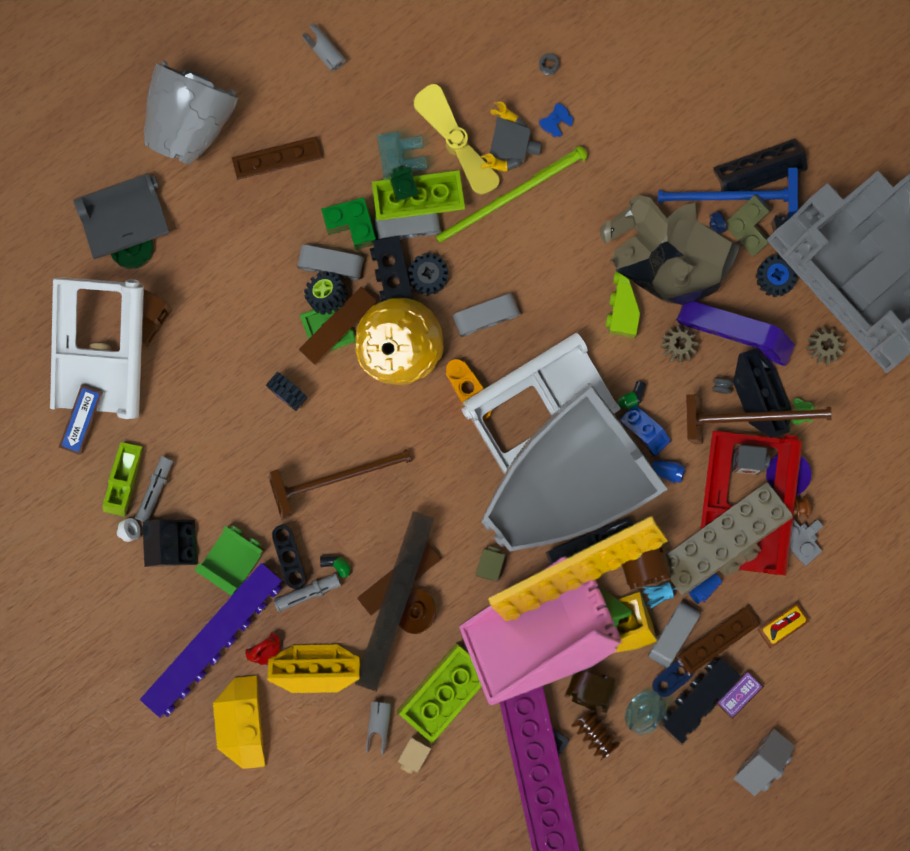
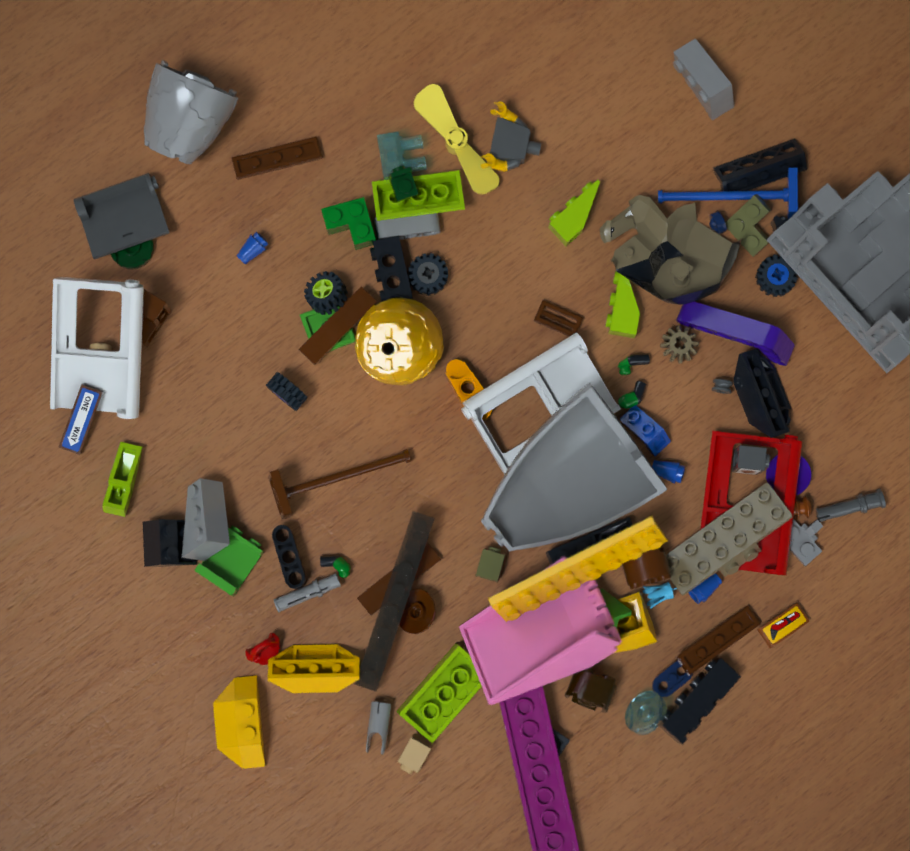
(128, 530): white tile -> none
(158, 479): light grey pin -> none
(205, 520): none -> light grey wedge
(211, 640): dark purple brick -> none
(252, 248): none -> blue cone
(321, 260): light grey beam -> none
(325, 49): light grey piece -> none
(486, 315): light grey beam -> none
(546, 70): dark grey bush -> none
(550, 123): blue piece -> none
(571, 221): none -> lime slope
(575, 327): none -> reddish brown tile
(577, 154): lime bar -> none
(596, 734): reddish brown piece -> none
(635, 359): none -> arm
(674, 634): light grey beam -> none
(697, 419): reddish brown tile -> none
(704, 78): none -> light grey wedge
(740, 694): medium lavender tile -> none
(765, 763): light grey brick -> none
(799, 404): bright green piece -> none
(832, 352): dark tan gear -> none
(861, 503): none -> dark grey pin

